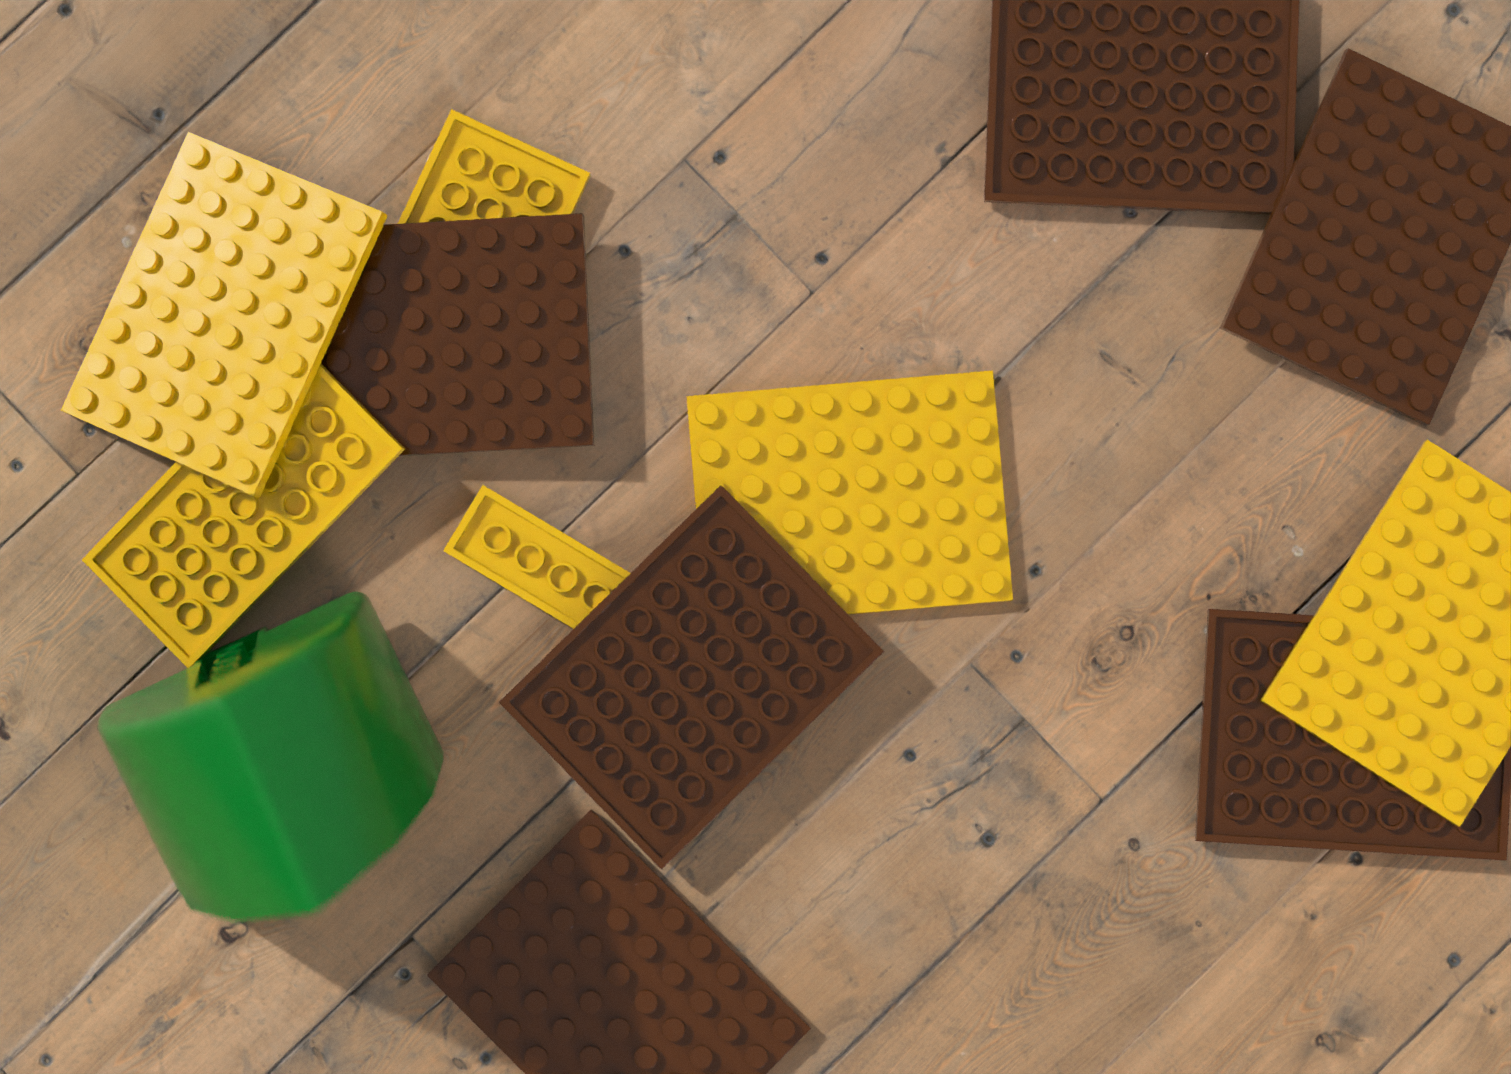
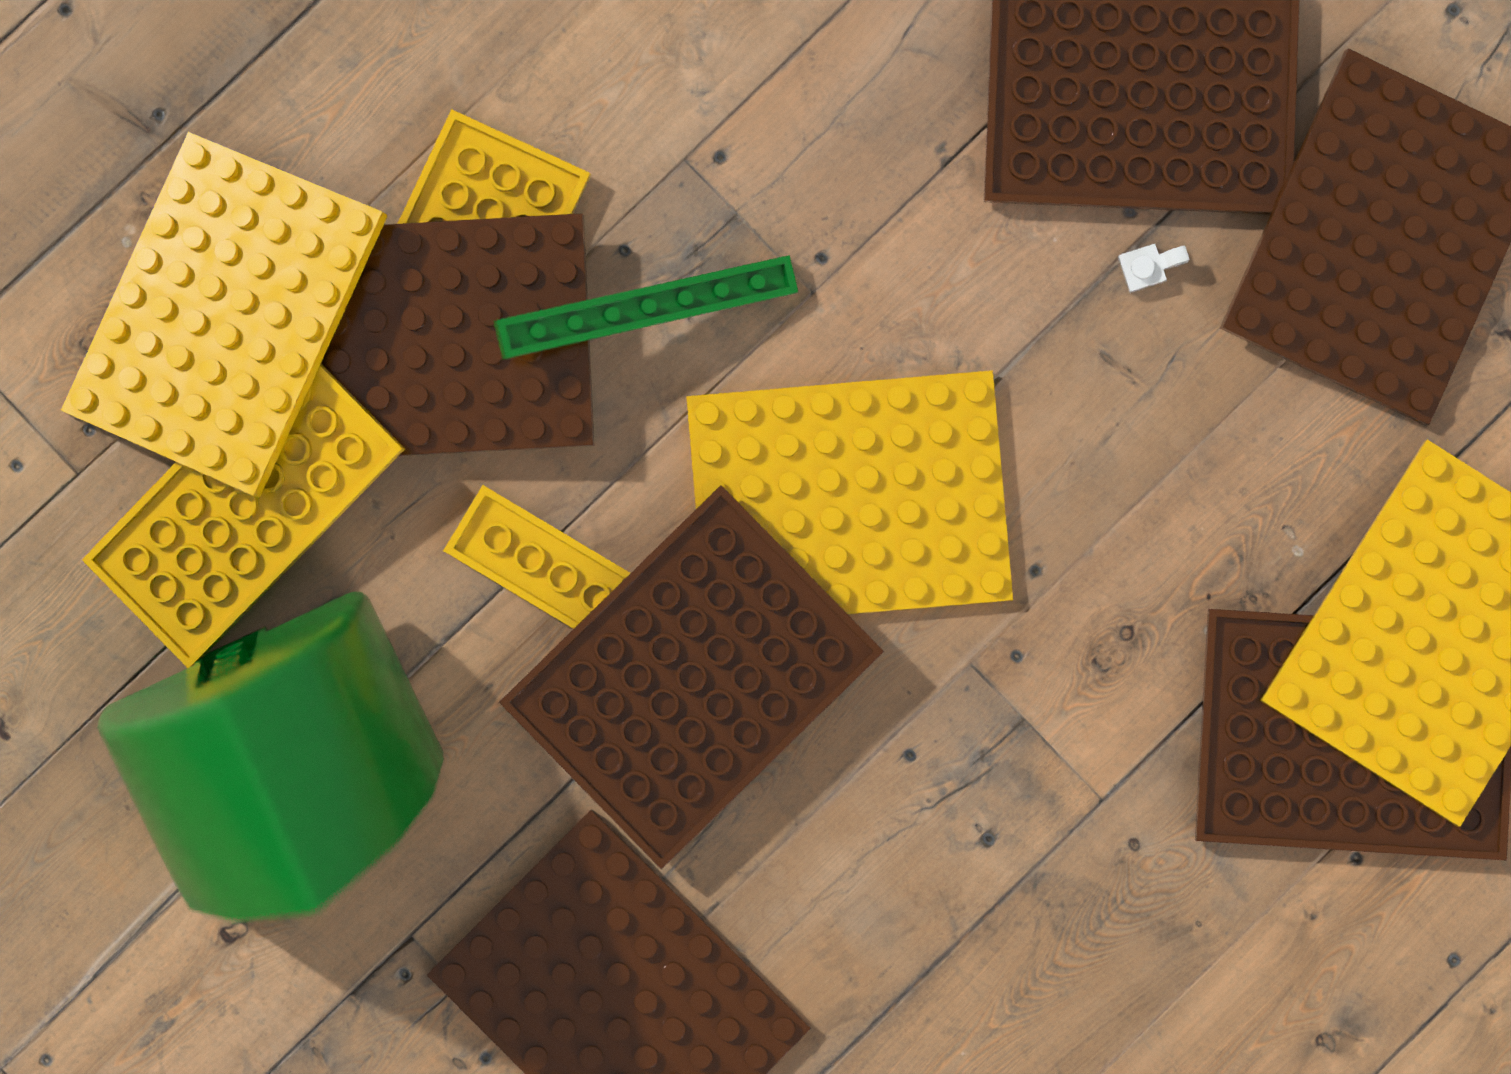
(645, 307): none -> green plate
(1146, 267): none -> white plate

